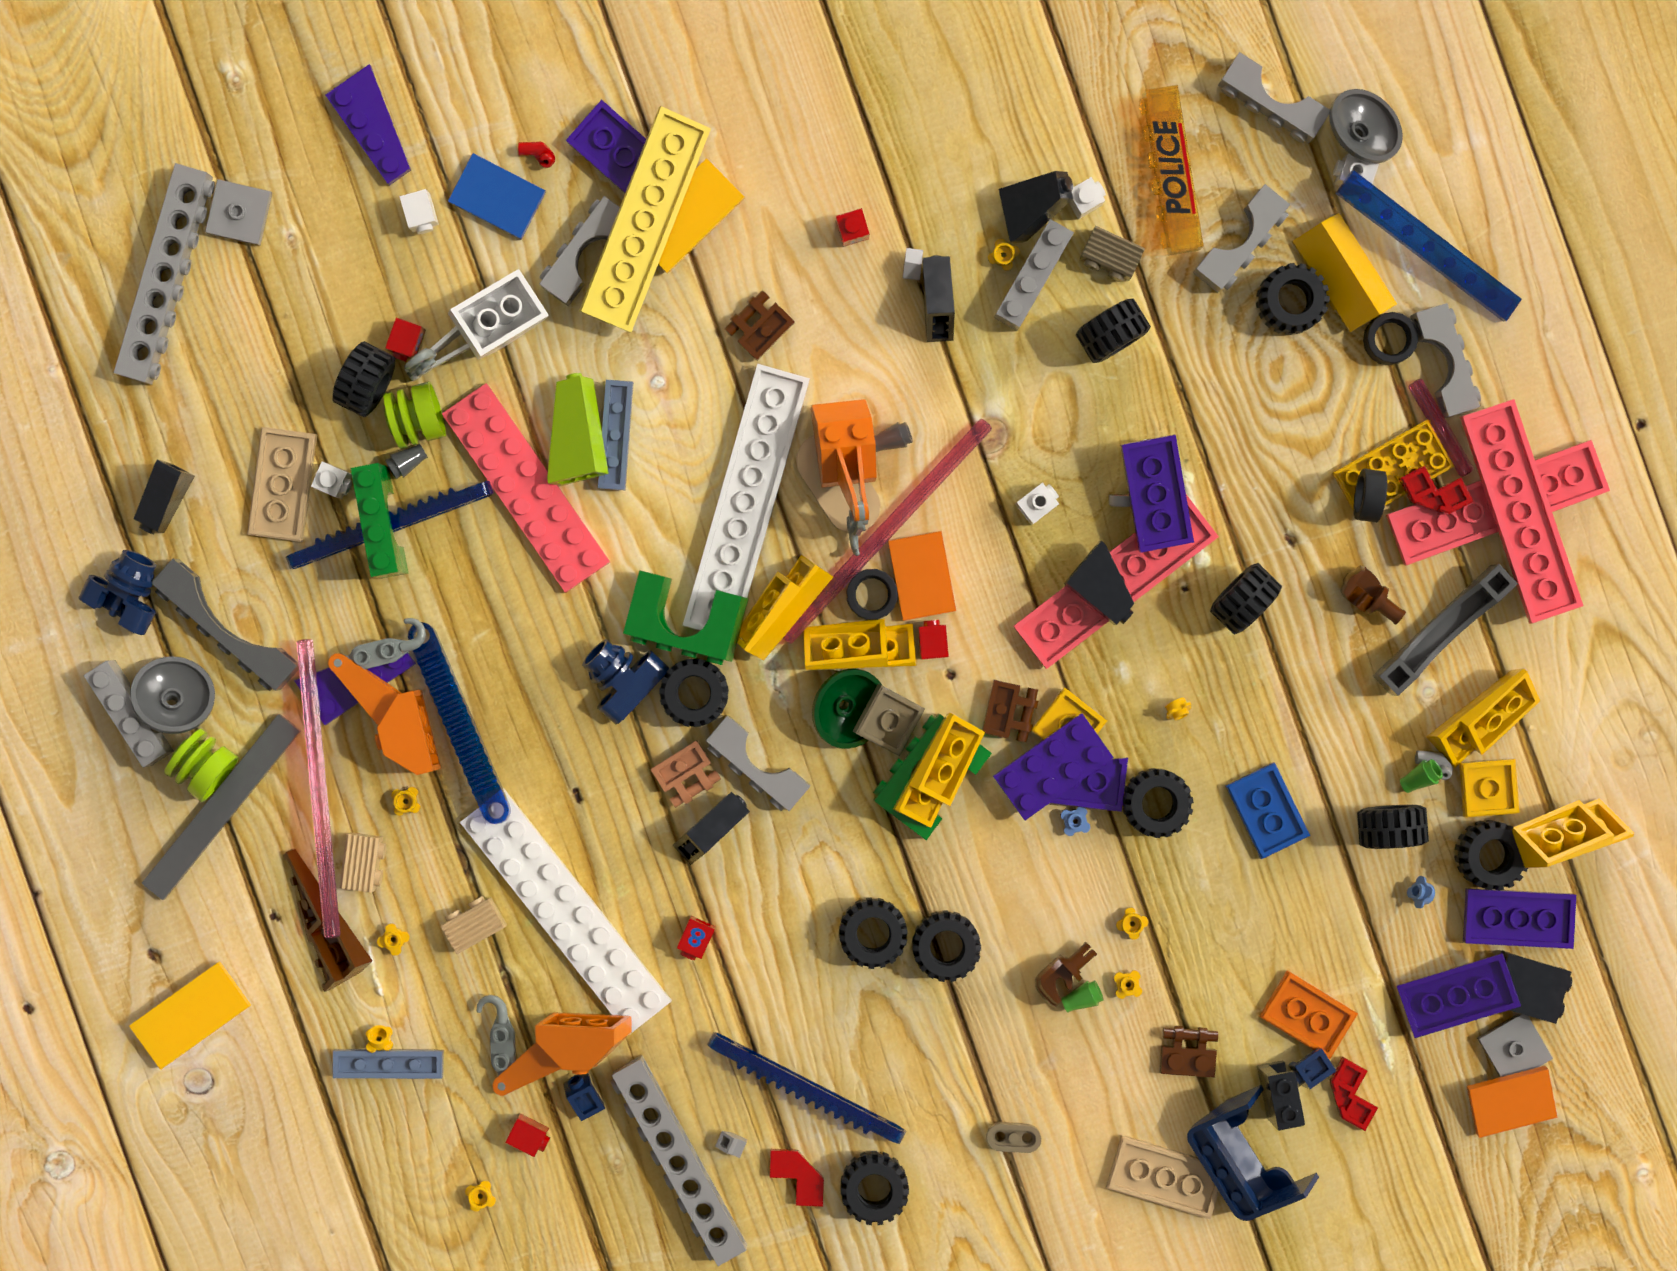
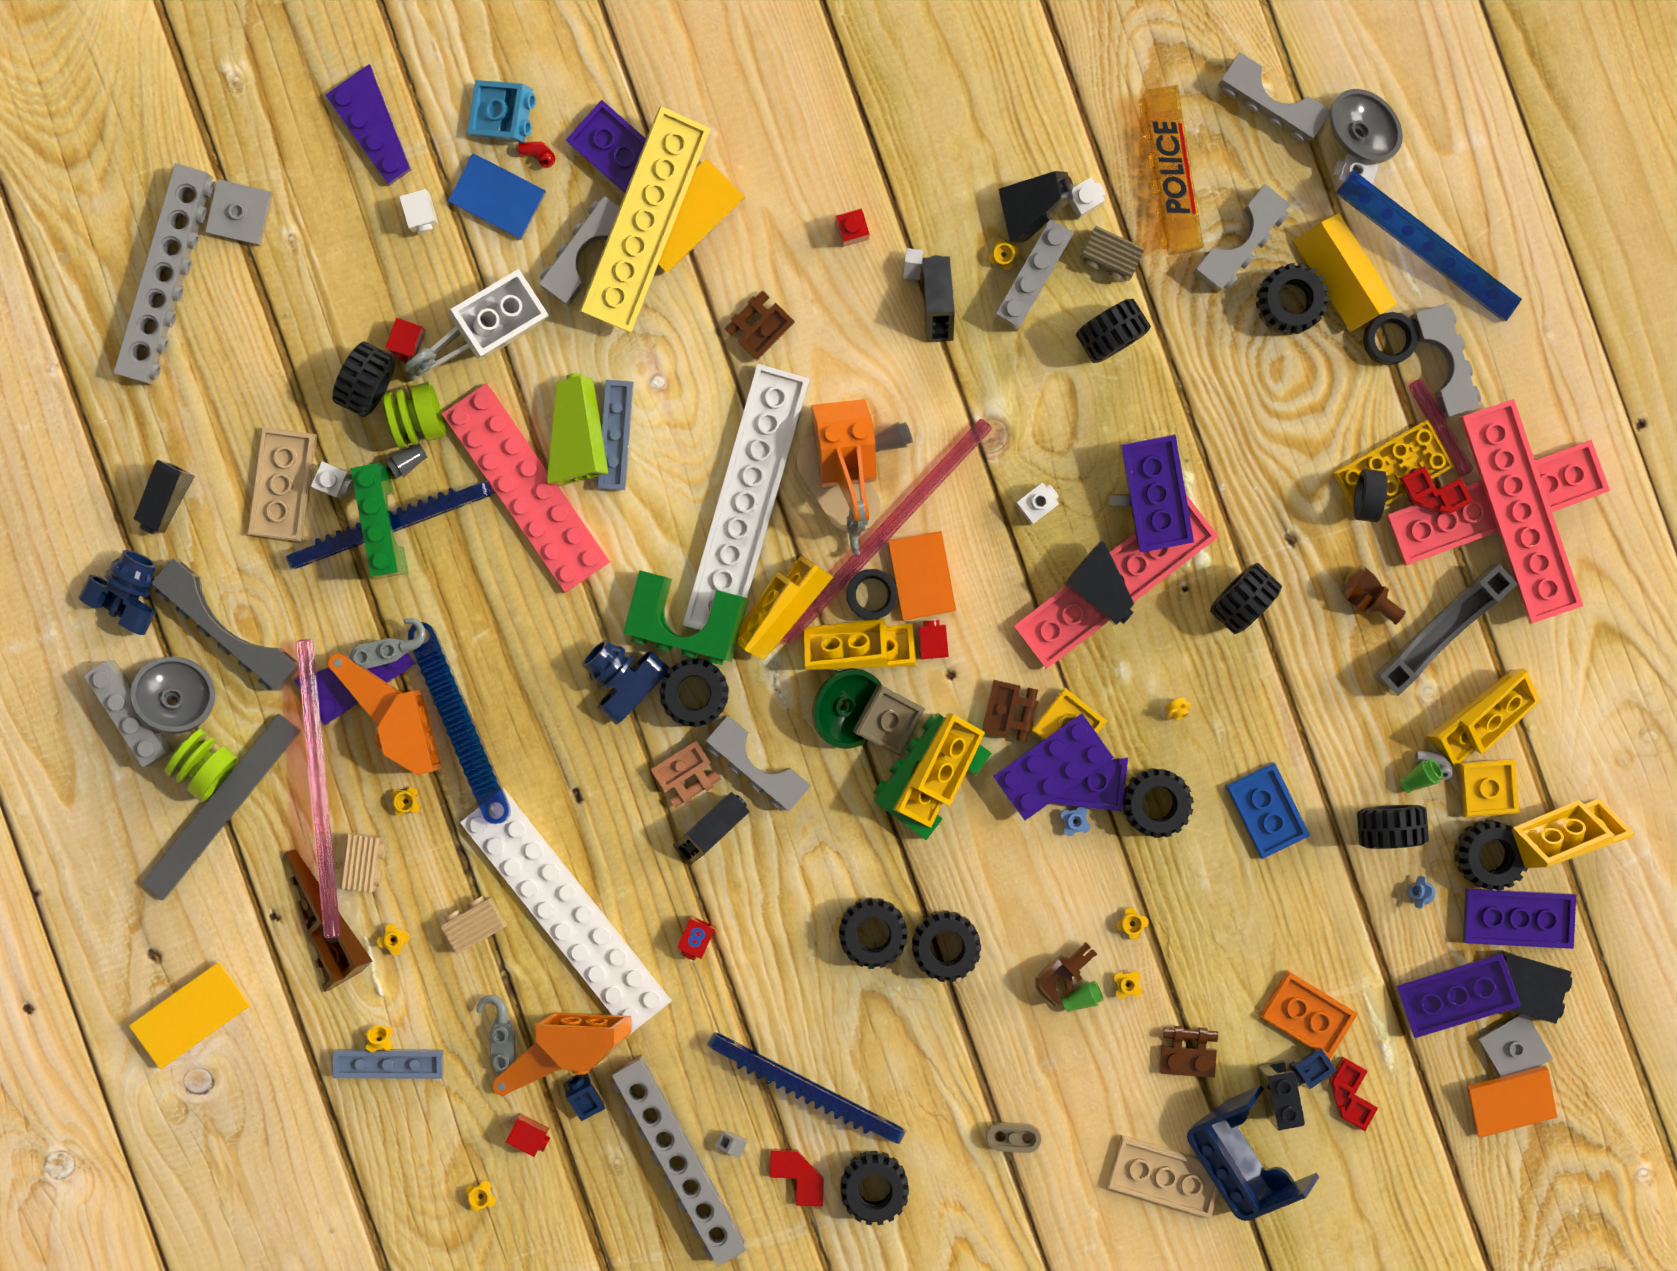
(501, 111): none -> dark azure plate

